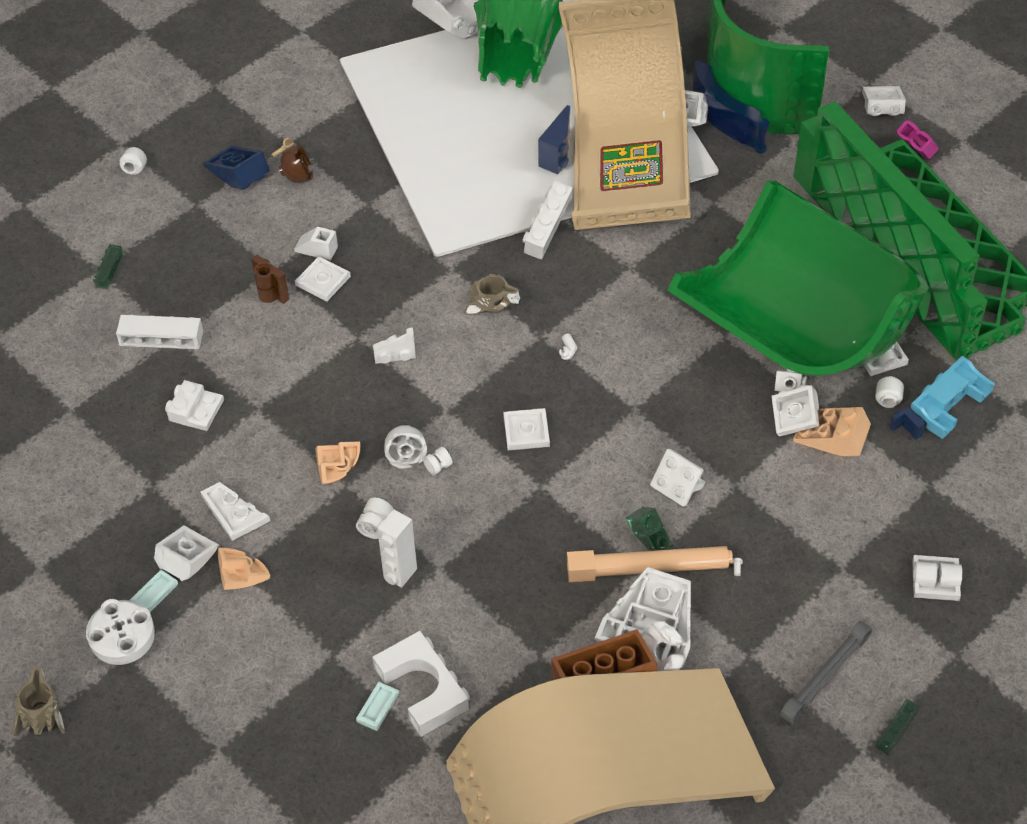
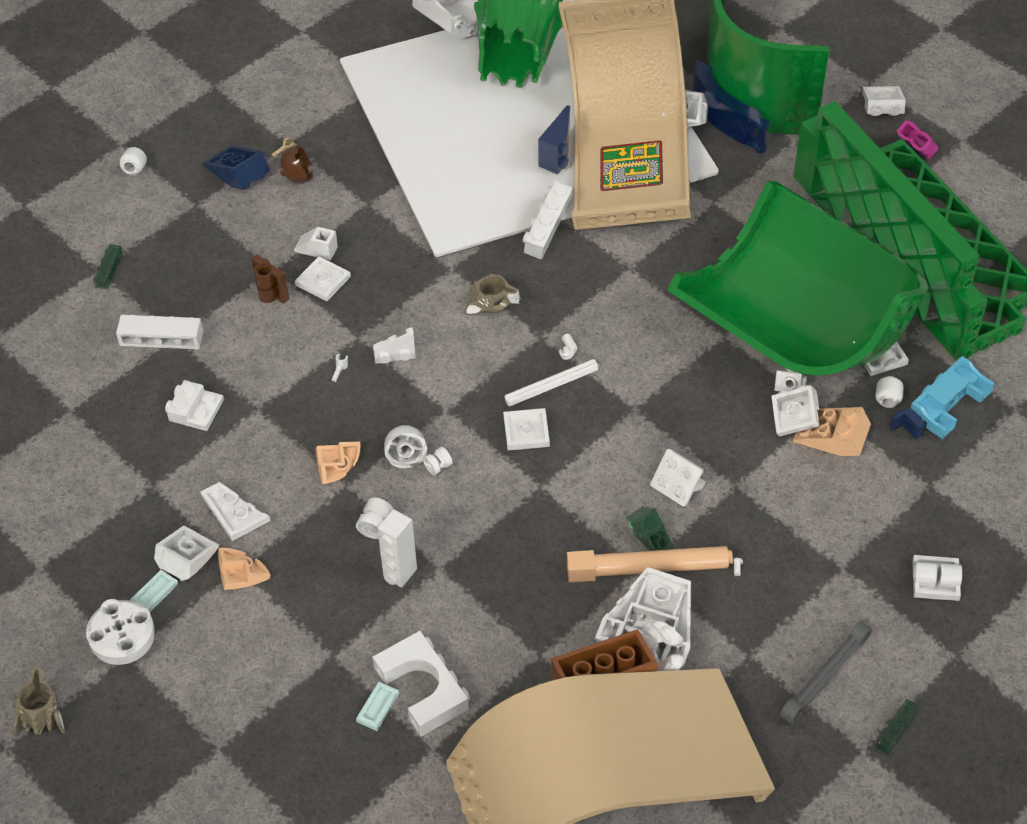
(340, 365): none -> white hand
(551, 382): none -> white axle

